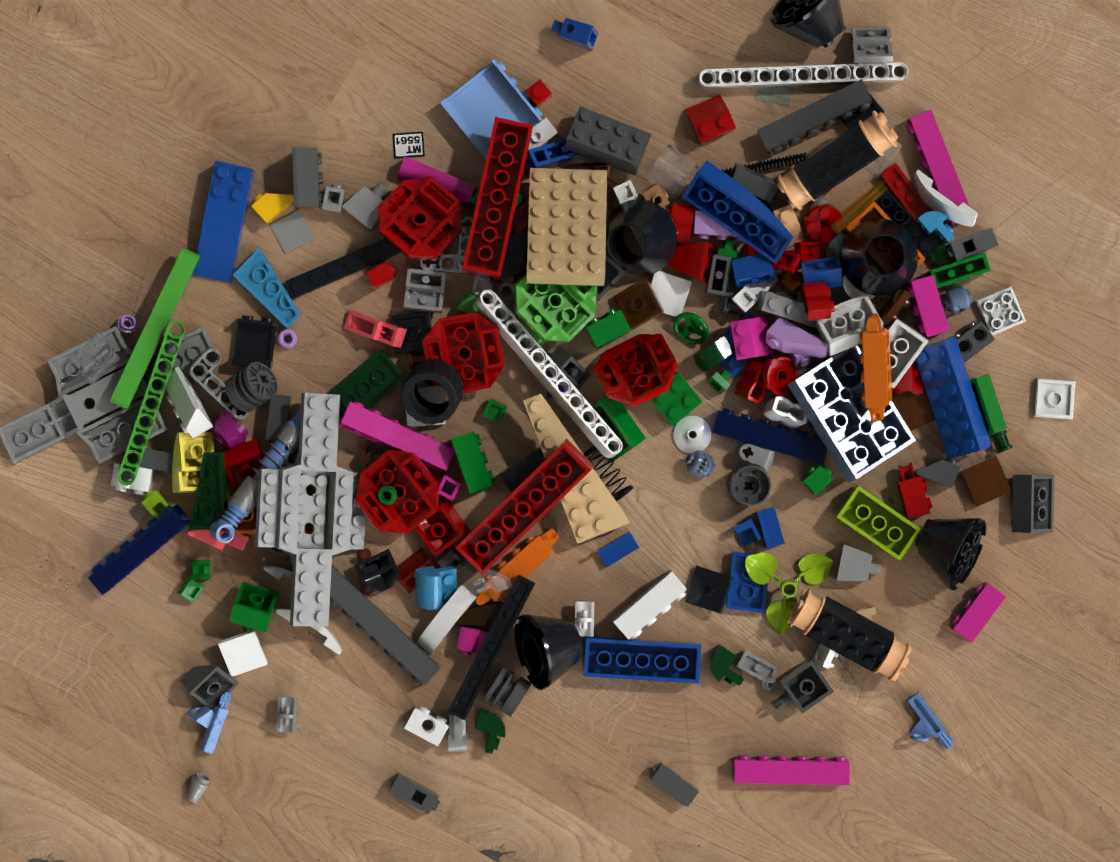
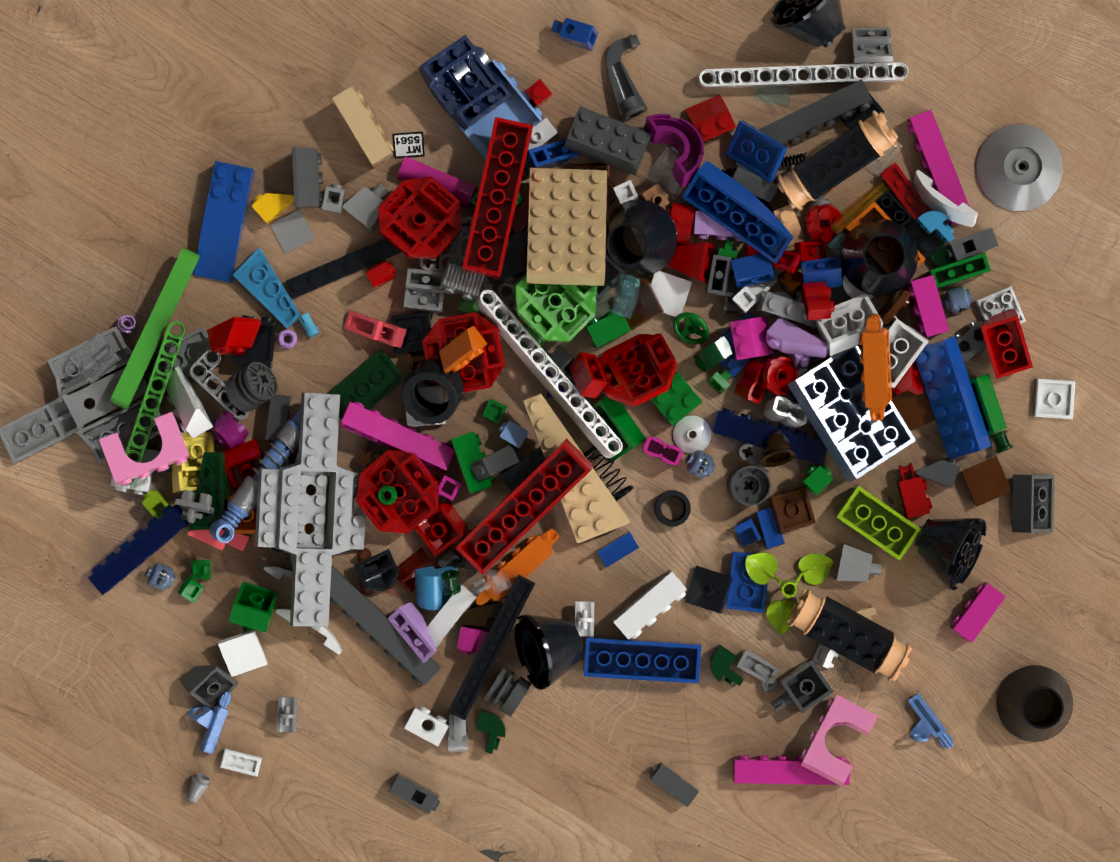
(125, 469): none -> bright pink arch
(160, 576): none -> sand blue head
(203, 505): none -> light grey hips
(233, 335): none -> red slope
(241, 762): none -> white plate
(308, 325): none -> medium azure pin
(361, 124): none -> tan brick
(414, 630): none -> lavender slope
(451, 582): none -> dark green bush
(461, 282): none -> light grey brick
(462, 350): none -> orange slope
(465, 82): none -> dark blue slope
(494, 462): none -> dark grey brick
(513, 433): none -> light blue brick
(588, 375): none -> red brick
(625, 93): none -> dark grey animal
(626, 296): none -> clear light blue brick
(657, 448): none -> dark pink brick
(672, 493): none -> black tyre
(683, 138): none -> magenta brick
(756, 151): none -> blue plate
(776, 450): none -> dark brown piece
(792, 509): none -> reddish brown tile
(818, 757): none -> bright pink arch
(1000, 172): none -> light grey dish
(1006, 344): none -> red slope
(1016, 689): none -> black cone

